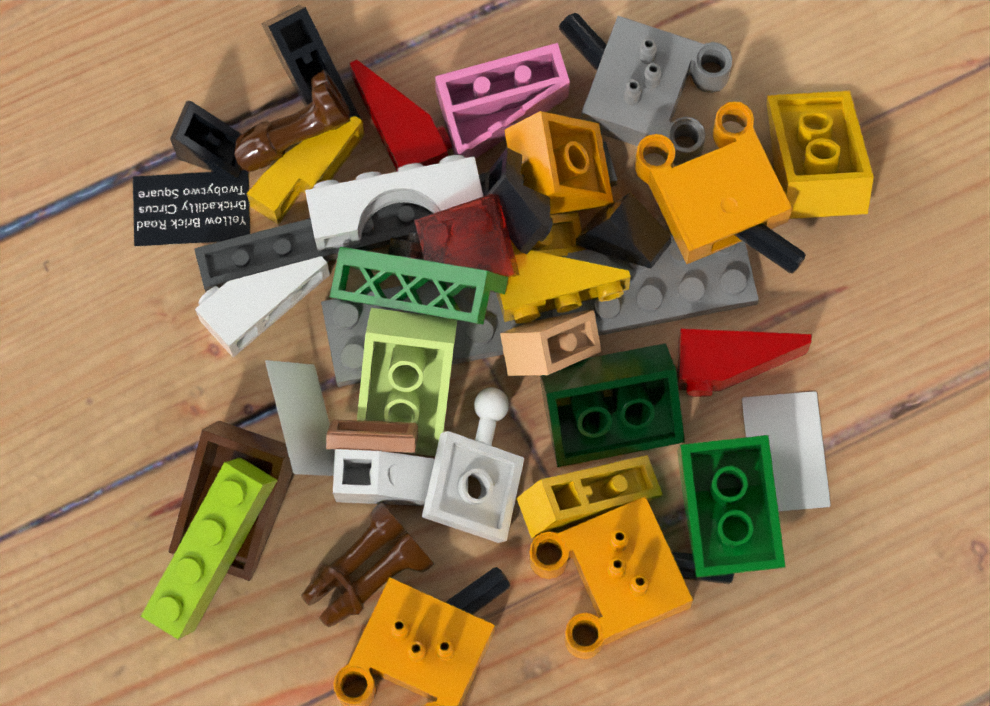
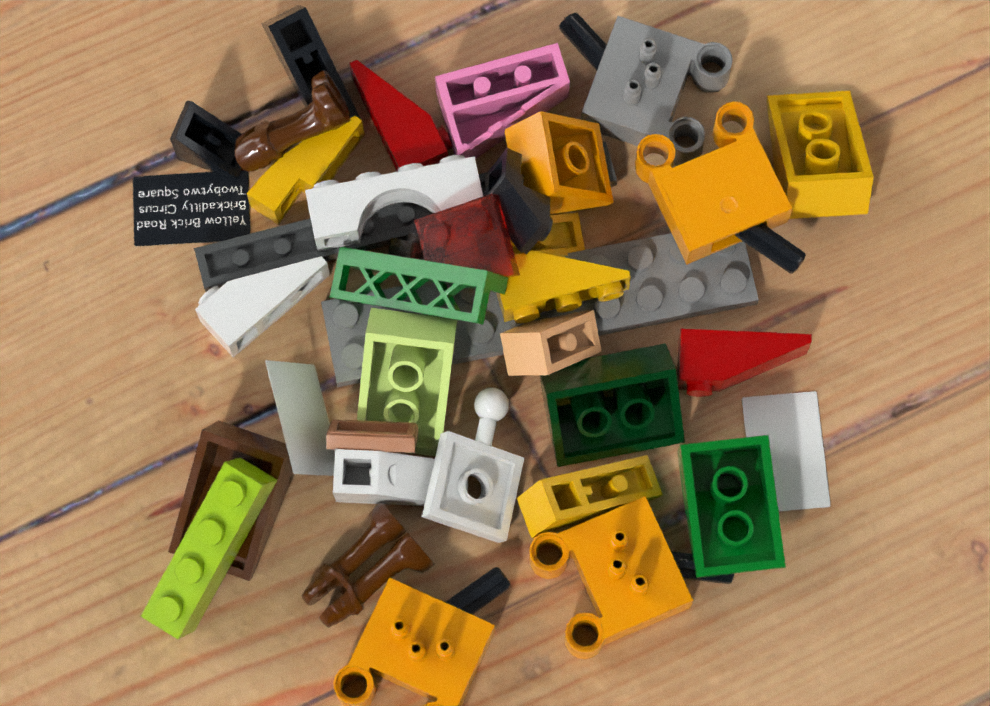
(626, 233): black slope -> none

